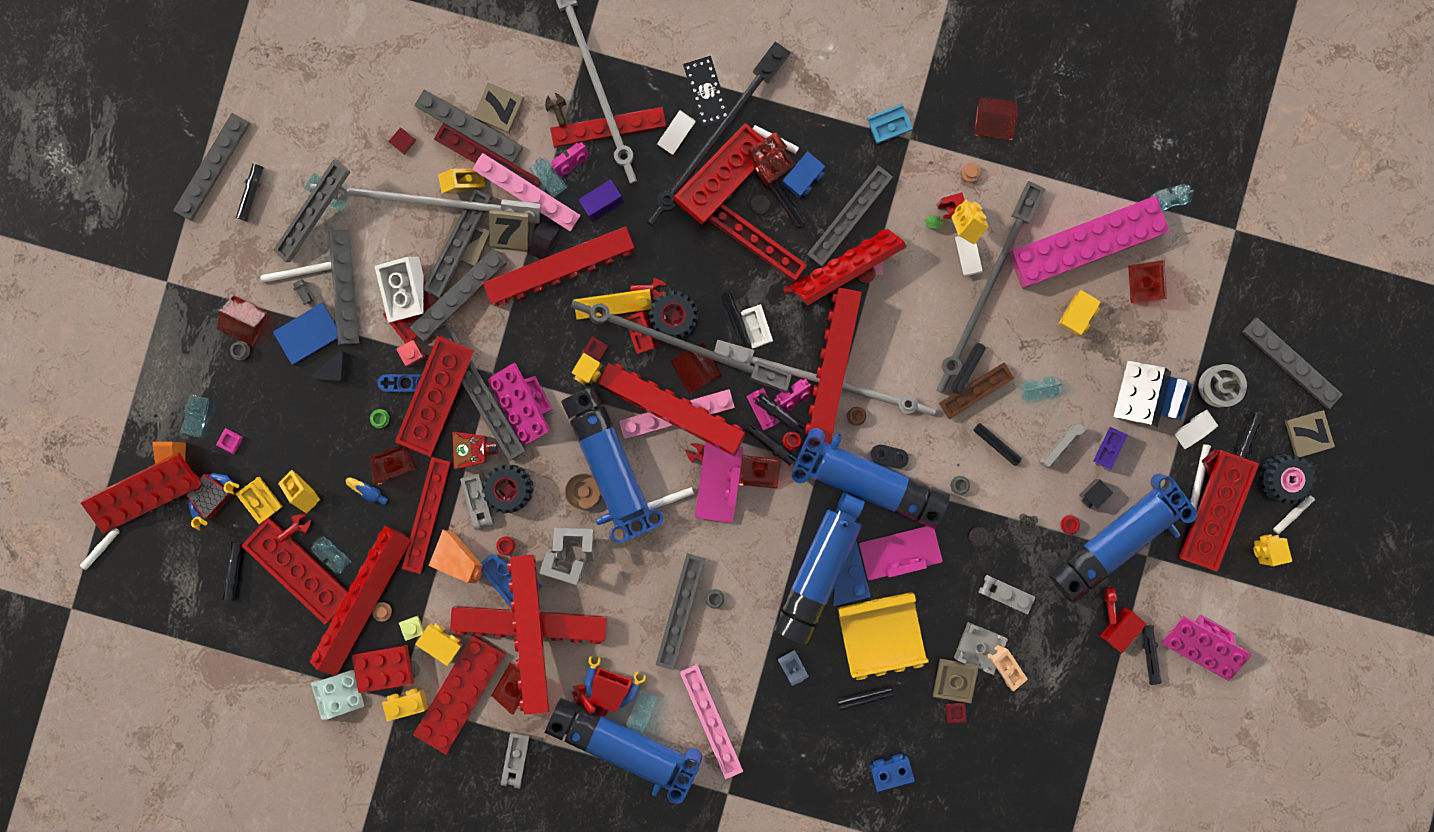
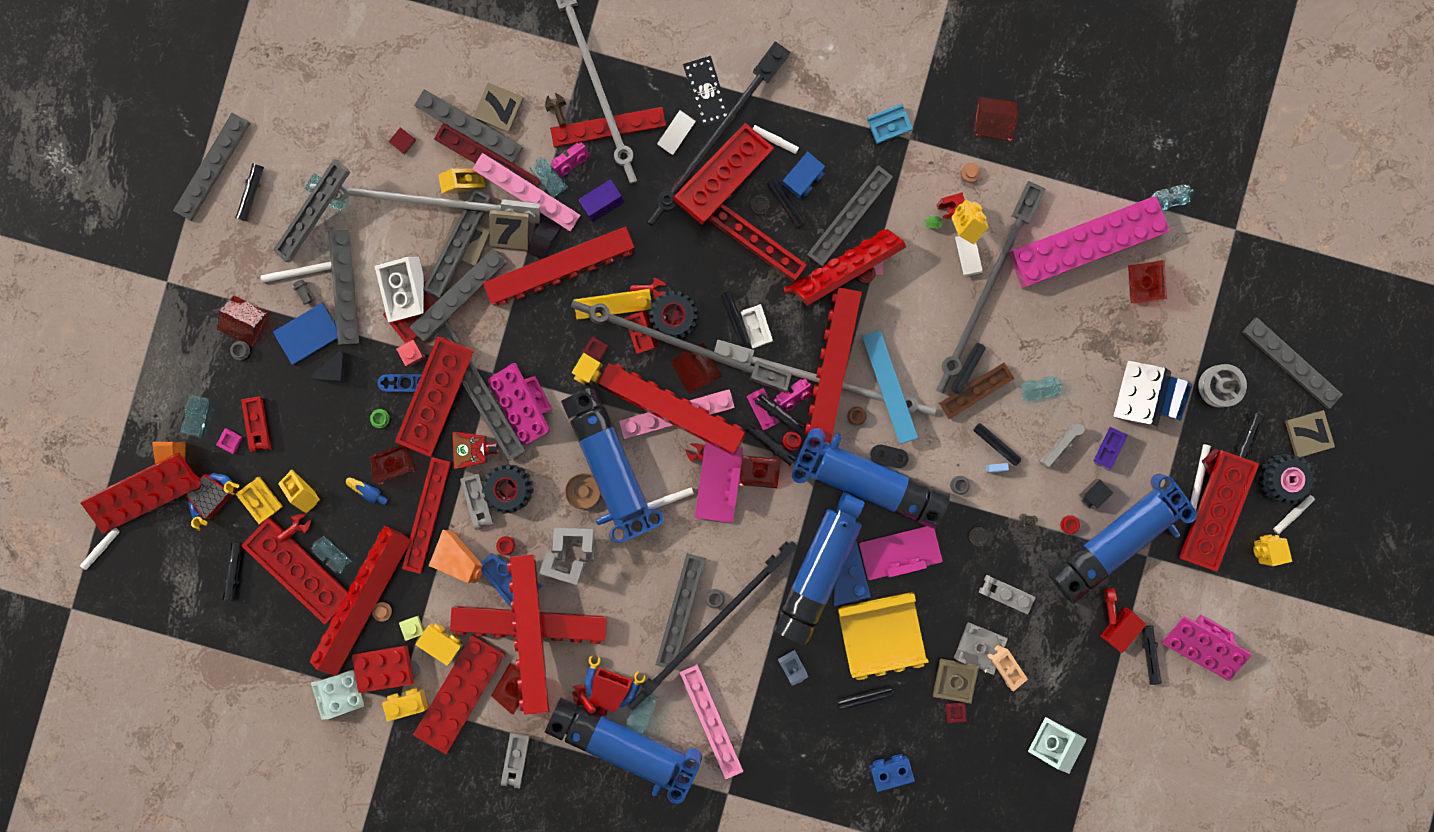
(256, 423): none -> red plate
(771, 158): clear red slope -> none
(771, 564): none -> black bar
(890, 387): none -> dark azure tile
(997, 467): none -> light blue tile
(1057, 745): none -> light aqua slope
(1079, 313): yellow brick -> none
(1195, 430): white slope -> none

